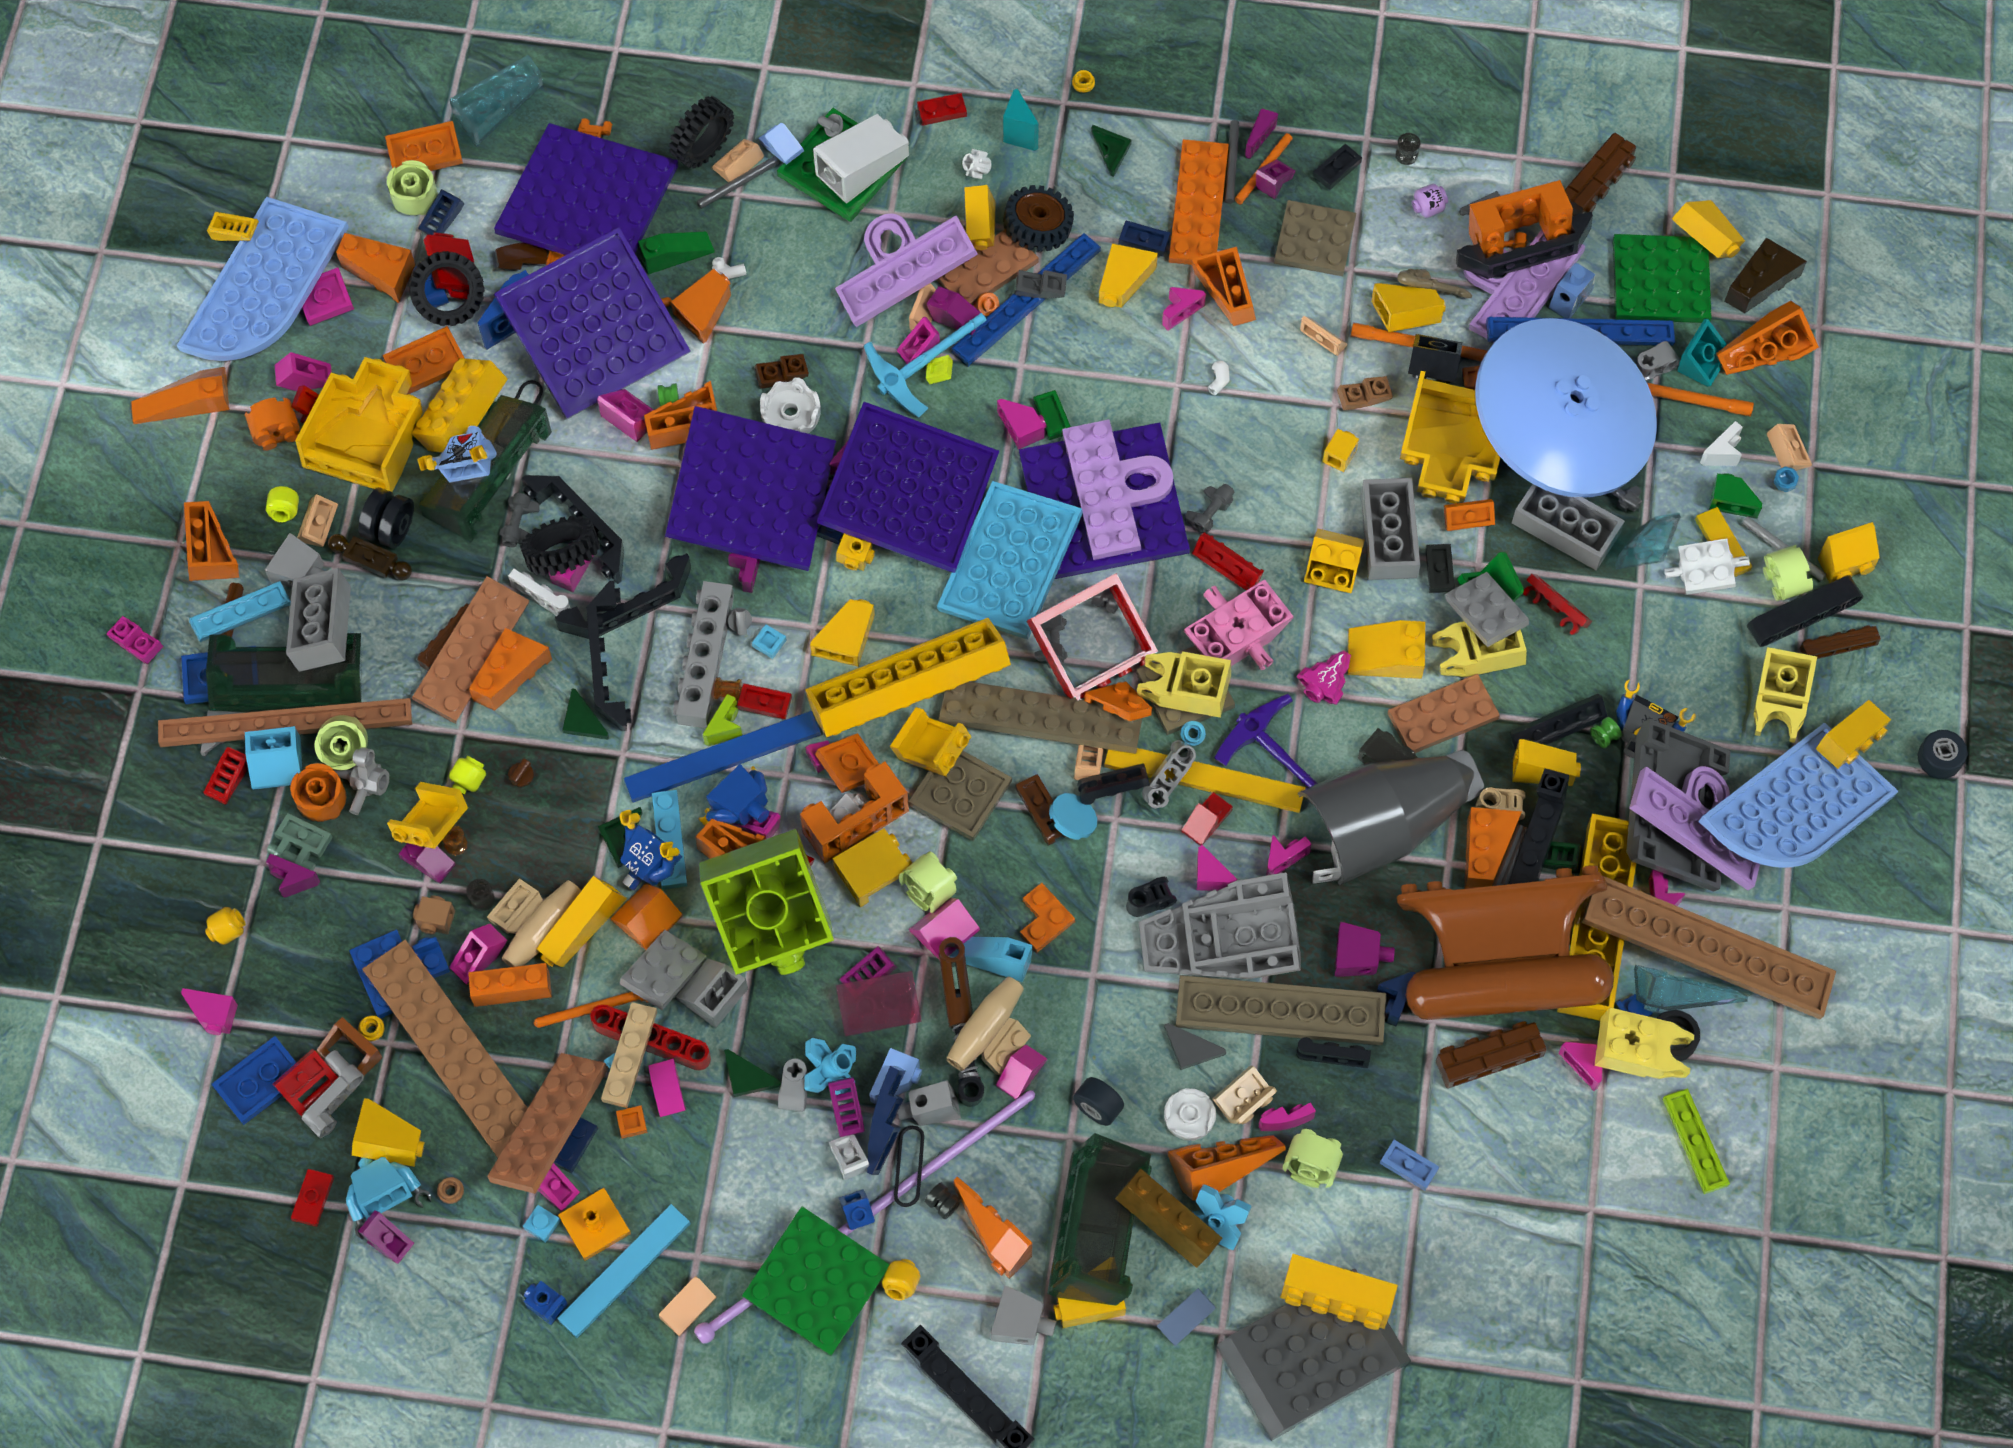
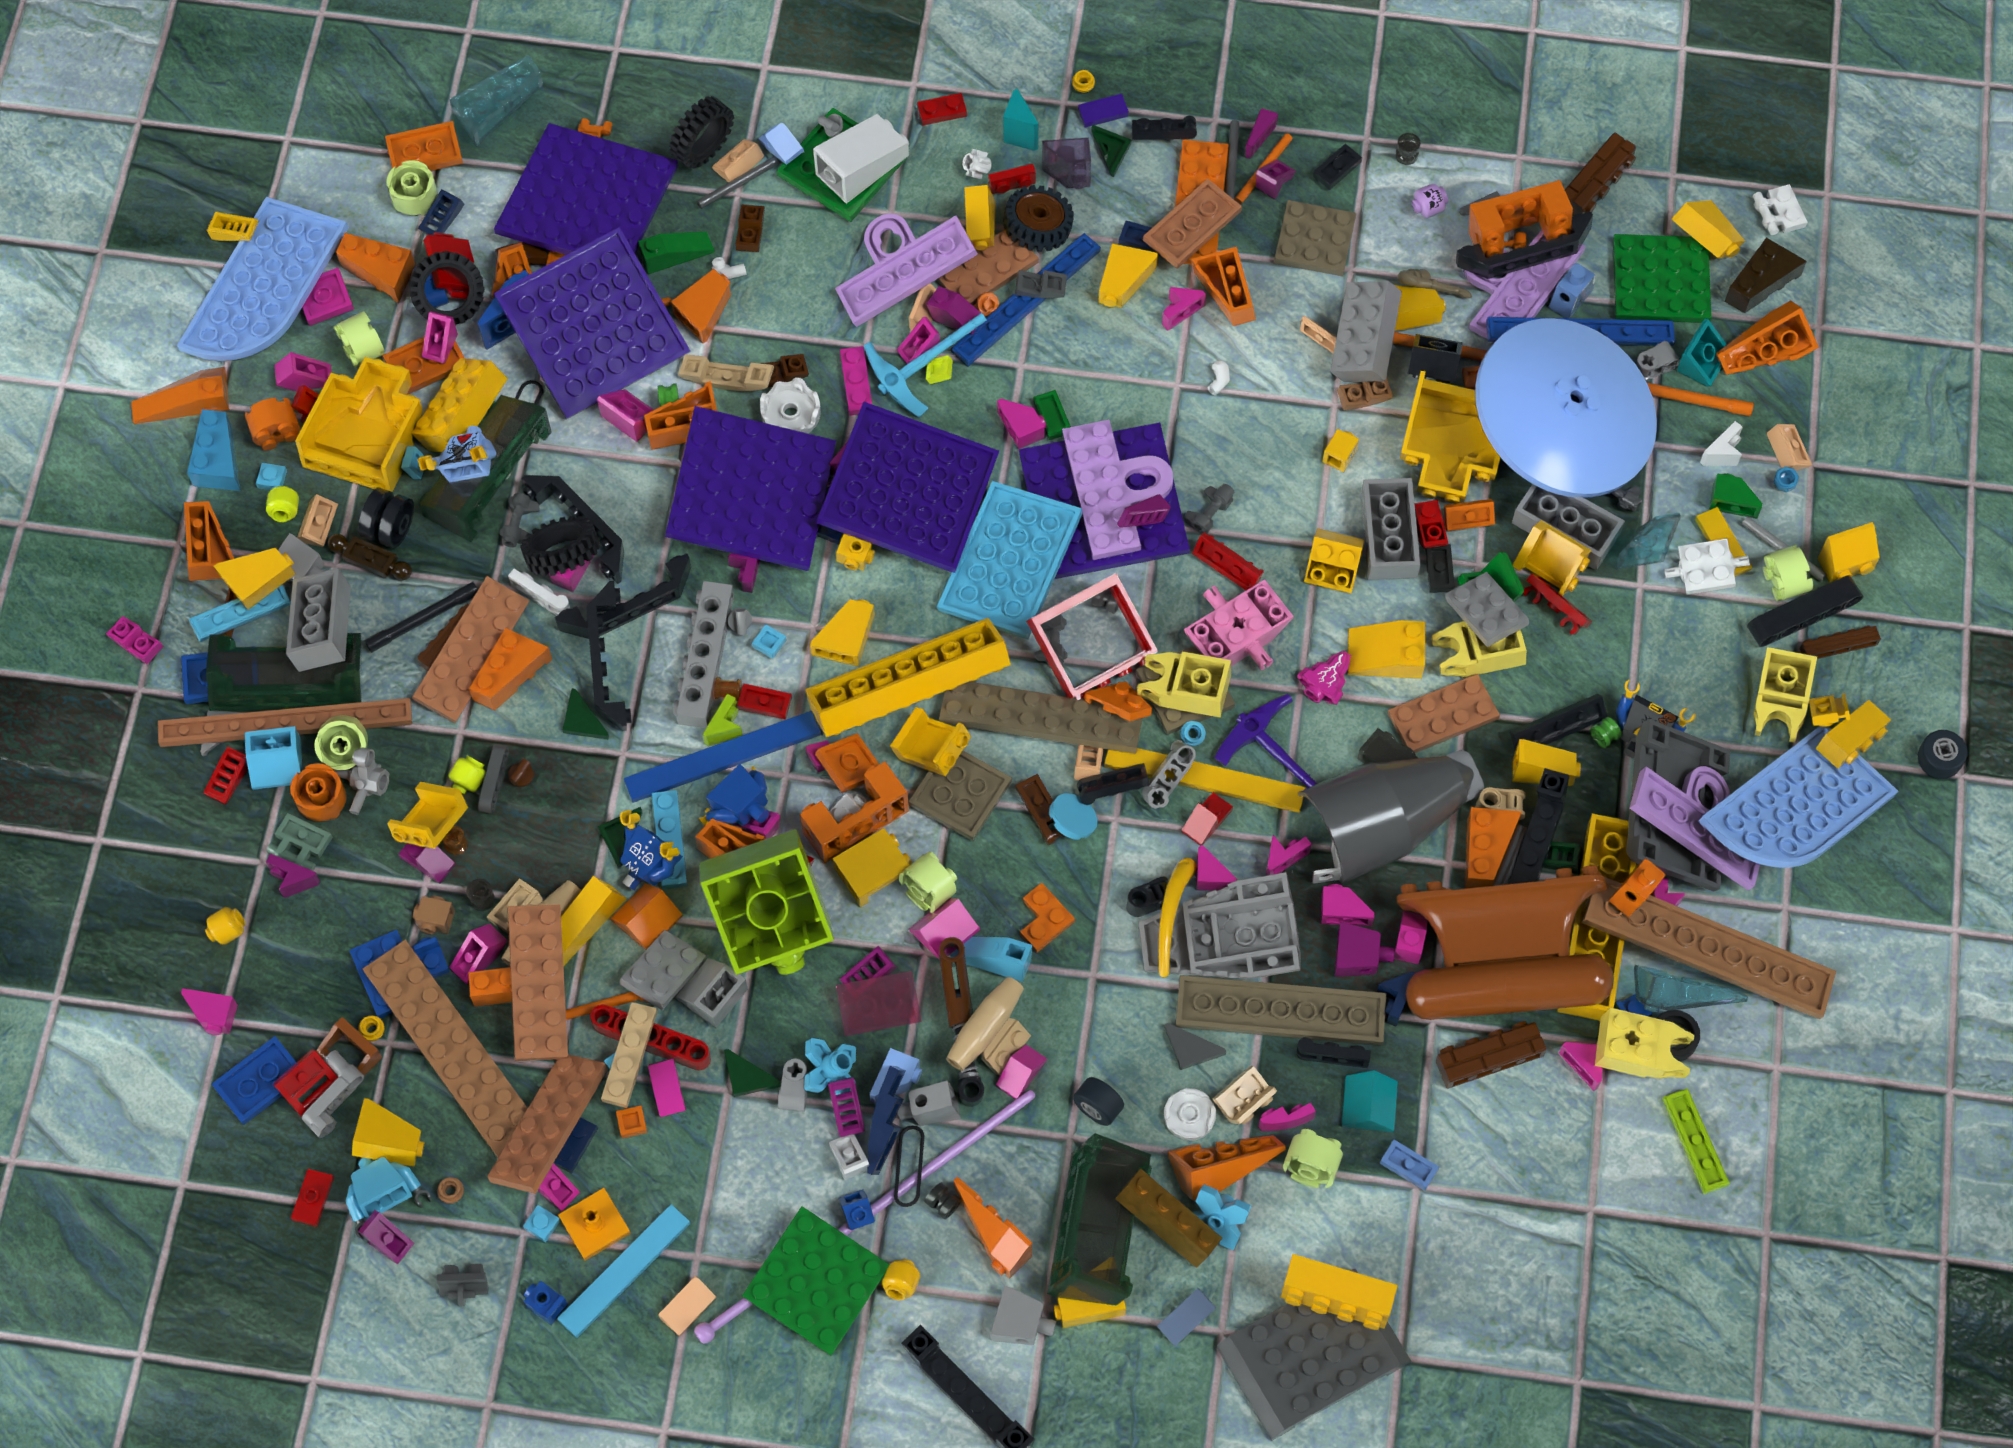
(213, 453): none -> dark azure wedge
(256, 574): none -> yellow slope
(271, 476): none -> medium azure plate
(359, 338): none -> yellowish green brick
(410, 462): none -> medium azure plate
(439, 337): none -> dark pink slope
(456, 598): none -> black piece
(464, 1284): none -> dark grey hips
(493, 778): none -> dark grey beam
(509, 262): none -> orange wing
(537, 982): none -> nougat plate
(725, 376): none -> tan slope
(750, 228): none -> reddish brown slope
(855, 378): none -> dark pink plate
(1012, 178): none -> red plate
(1068, 161): none -> clear purple slope
(1103, 110): none -> dark purple tile
(1145, 512): none -> magenta slope
(1164, 129): none -> black plate
(1180, 877): none -> yellow animal
(1192, 223): none -> nougat plate
(1343, 905): none -> dark pink slope
(1366, 331): none -> light grey brick
(1369, 1101): none -> teal slope
(1411, 937): none -> dark pink slope
(1430, 524): none -> red slope
(1553, 556): none -> yellow panel
(1641, 883): none -> orange torso
(1785, 206): none -> white plate
(1828, 709): none -> yellow plate

